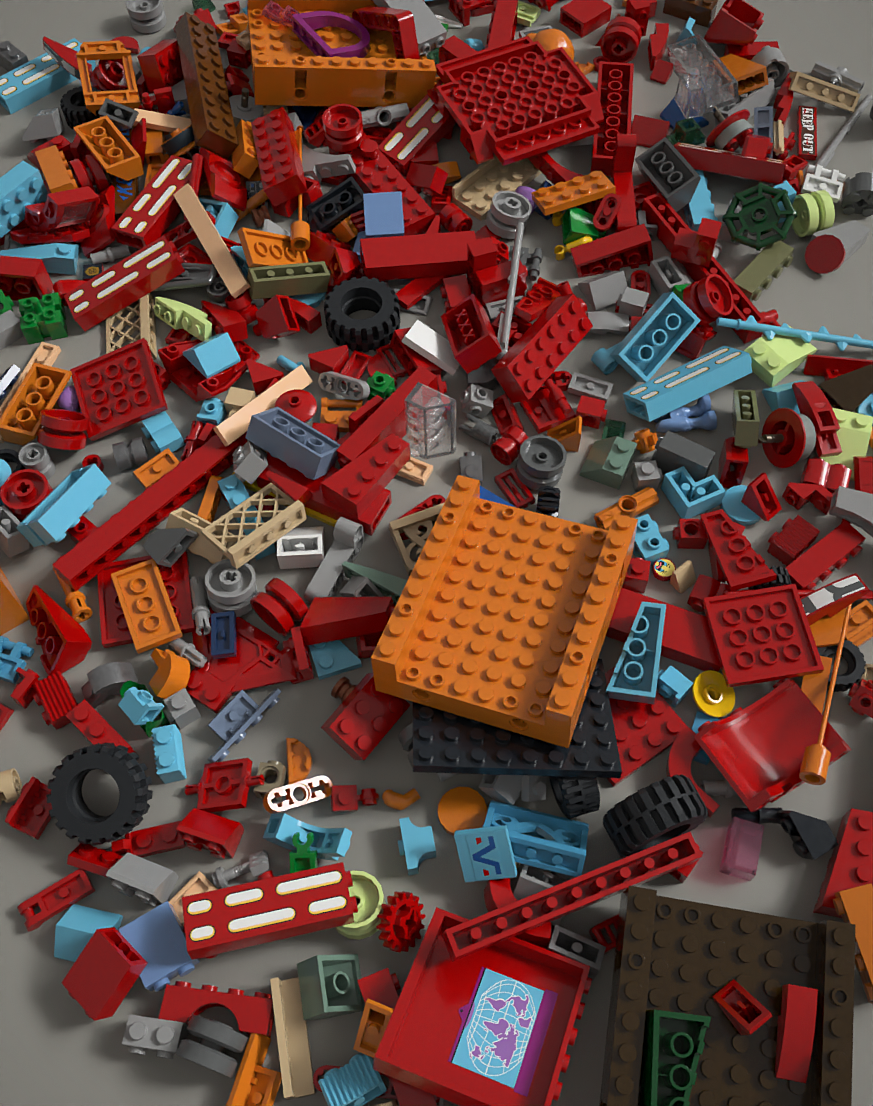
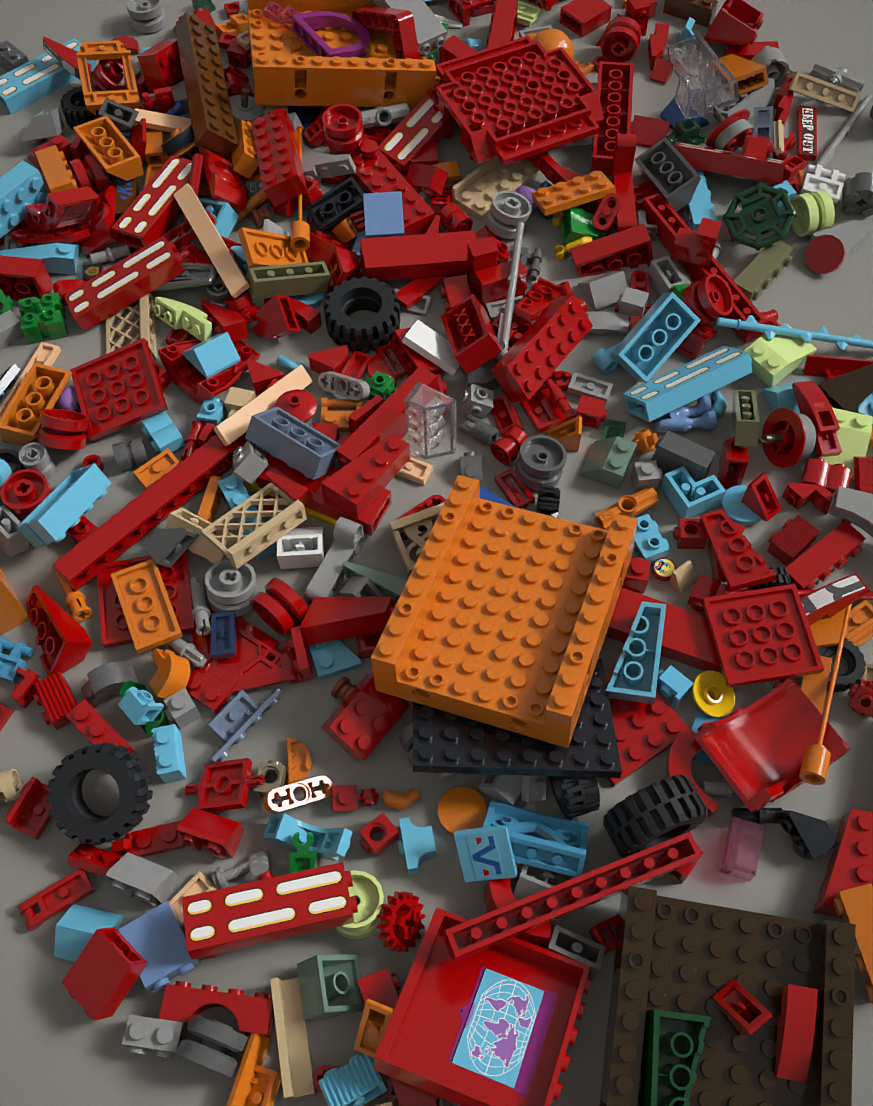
(381, 824): none -> red brick
(720, 405): none -> medium azure arm

